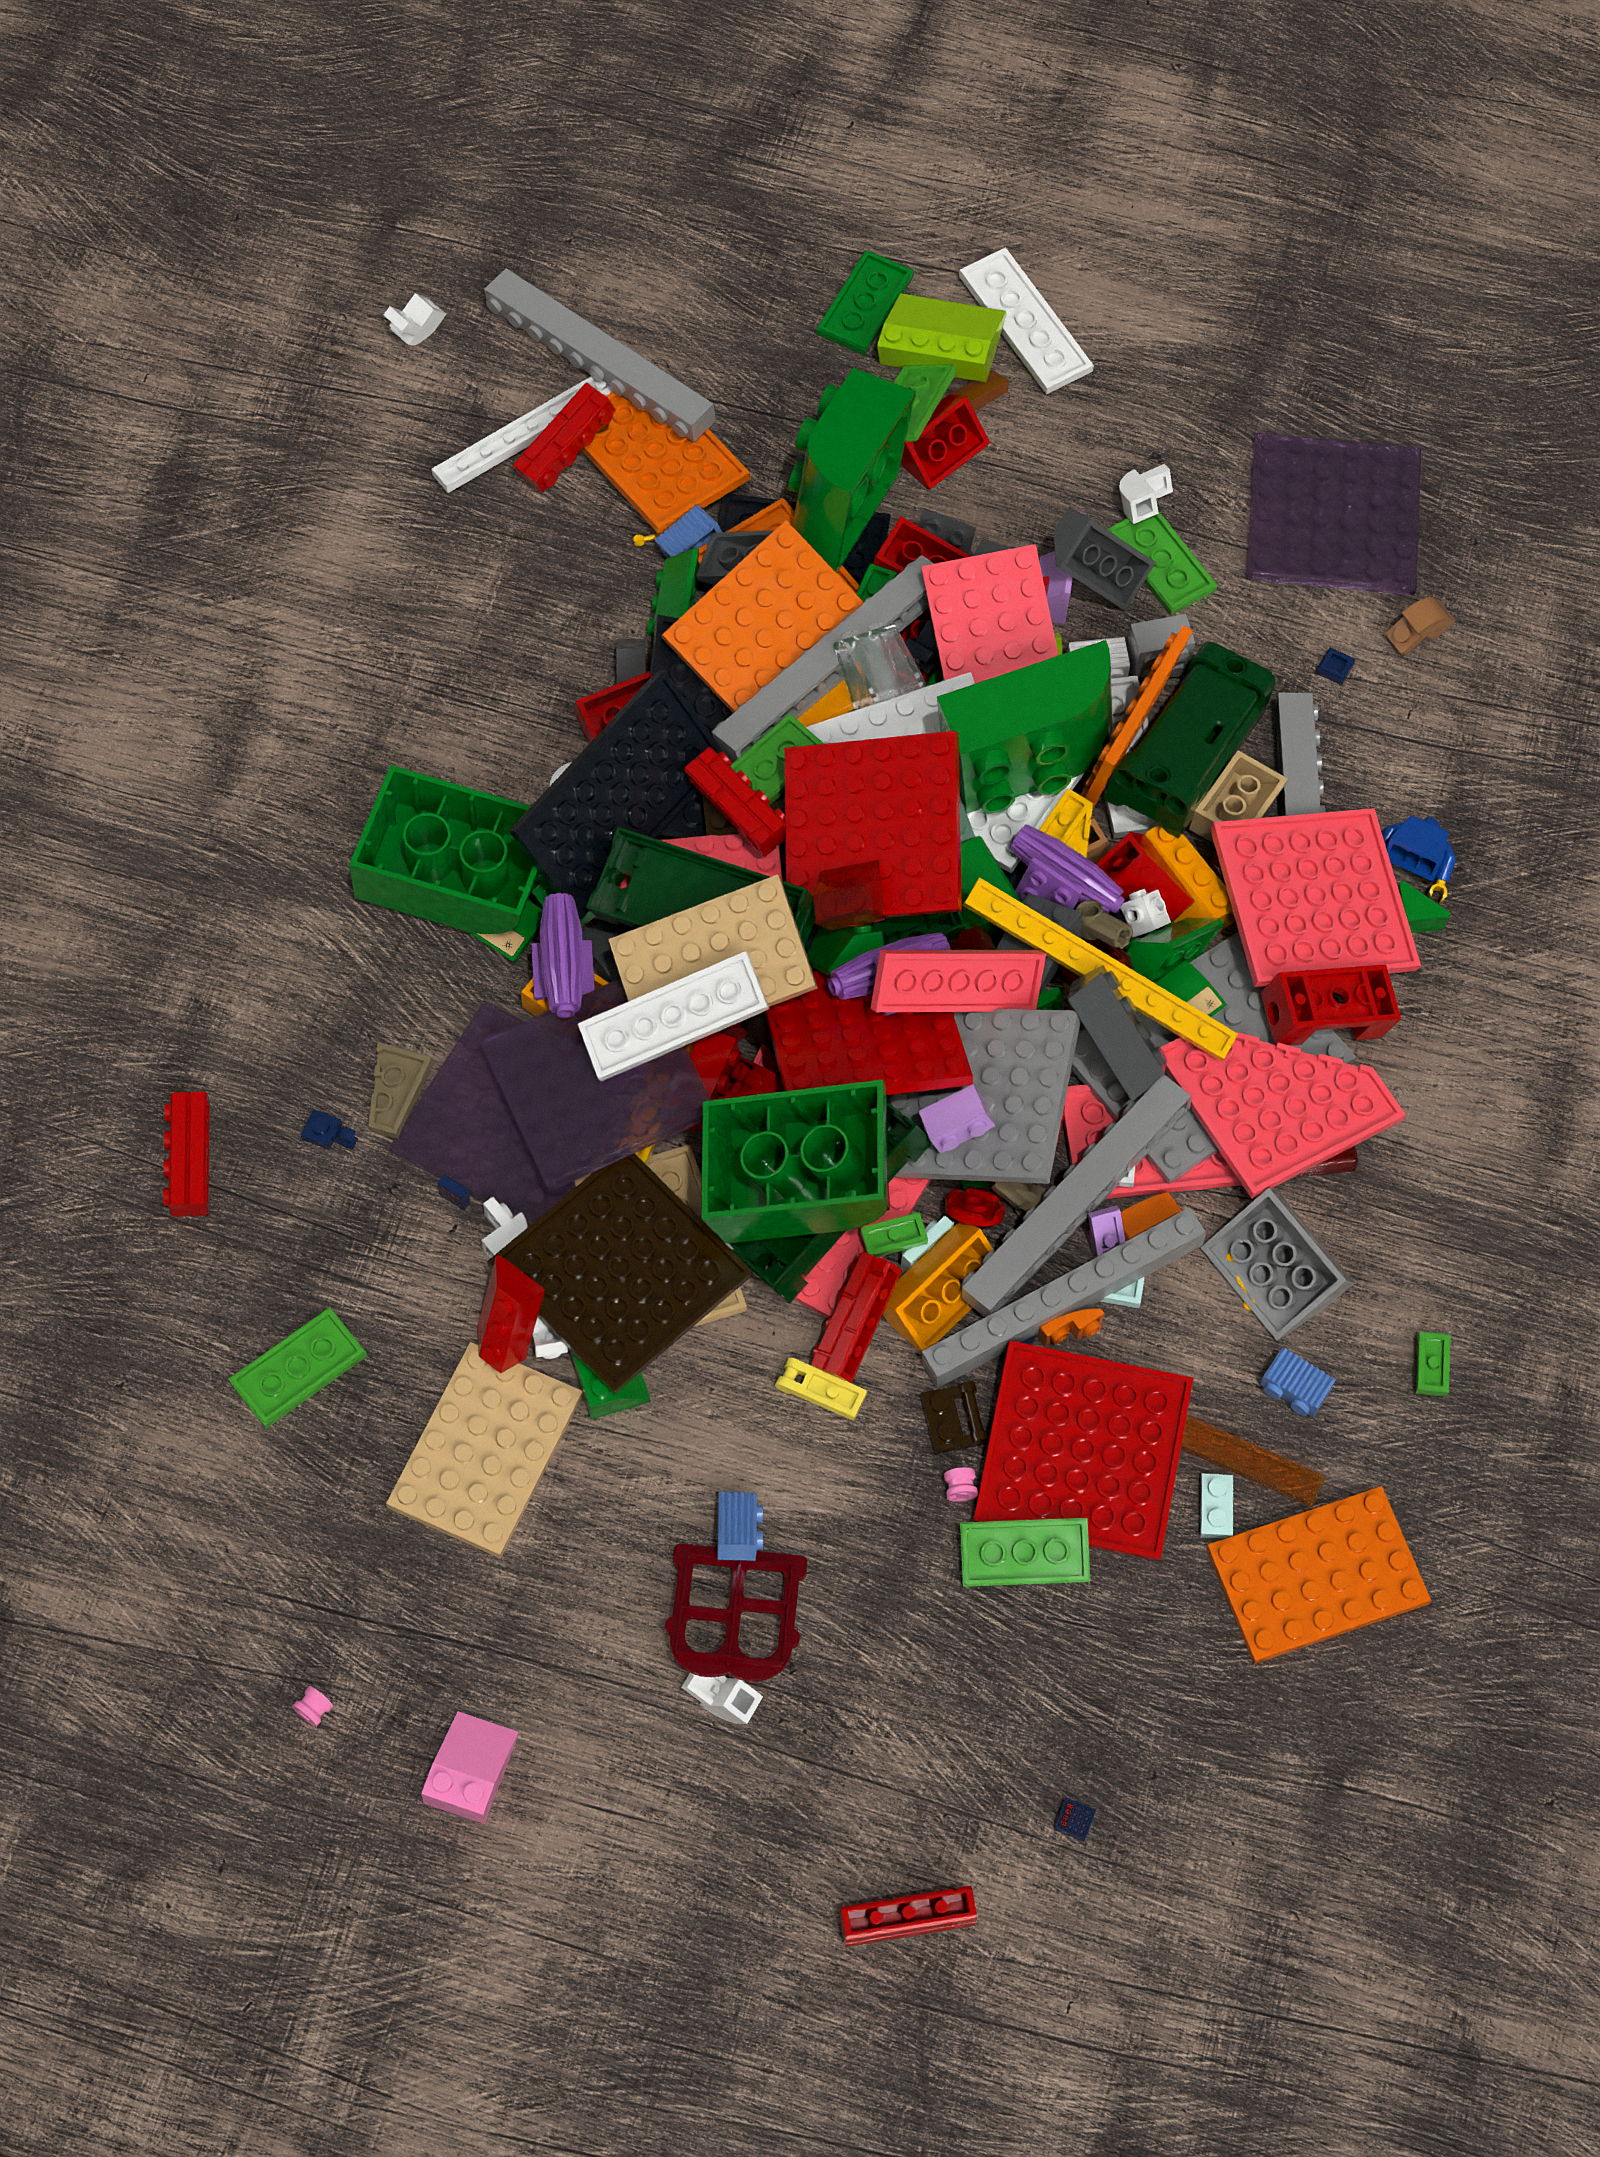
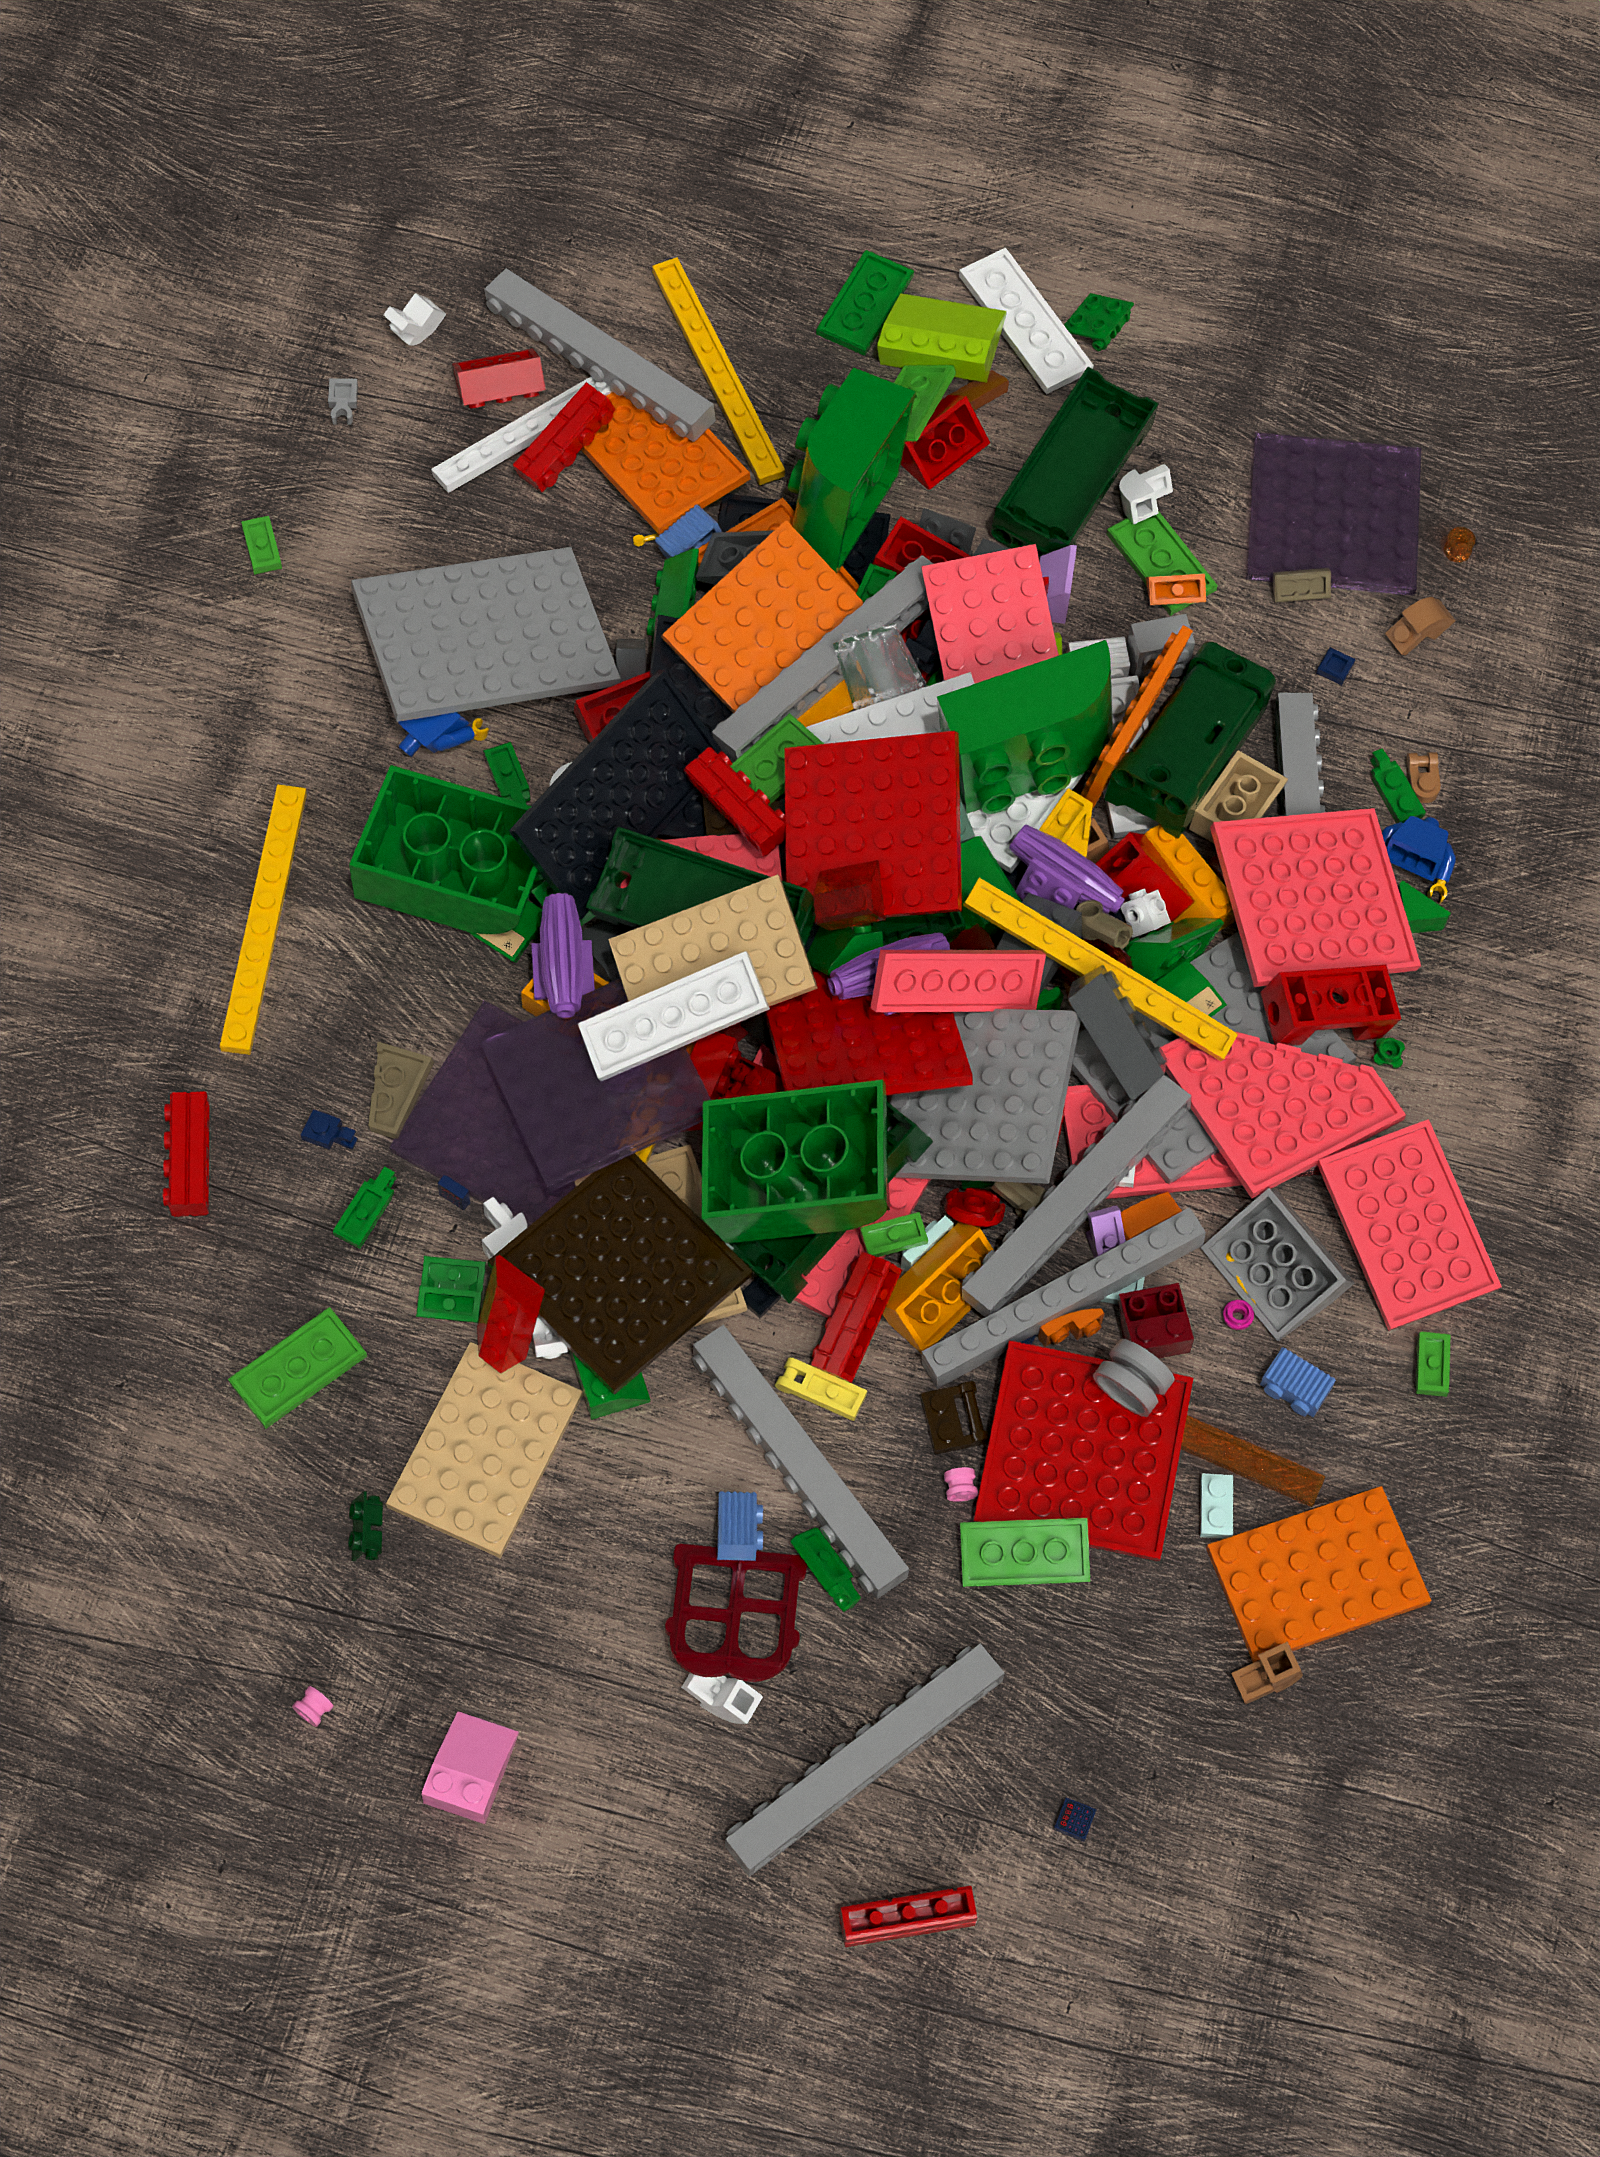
(261, 545): none -> bright green plate
(263, 920): none -> yellow plate
(342, 398): none -> light grey plate
(365, 1513): none -> dark green hinge
(366, 1209): none -> green hinge
(440, 732): none -> blue torso
(451, 1289): none -> green slope
(484, 633): none -> light grey plate
(499, 377): none -> slope
(507, 773): none -> green hinge
(718, 371): none -> yellow plate
(760, 1297): none -> black tile
(800, 1462): none -> light grey brick
(827, 1567): none -> green hinge
(864, 1759): none -> light grey brick
(957, 1119): lavender brick -> none
(1073, 465): none -> dark green piece
(1099, 319): none -> green hinge
(1099, 558): dark grey slope -> none
(1133, 1377): none -> light grey wheel
(1157, 1320): none -> dark red slope
(1176, 589): none -> orange slope
(1241, 1307): none -> dark pink plate
(1272, 1673): none -> medium nougat brick
(1302, 585): none -> dark tan plate
(1394, 788): none -> green hinge
(1394, 1046): none -> green plate
(1408, 1224): none -> coral plate
(1425, 784): none -> medium nougat plate
(1462, 551): none -> clear orange wheel

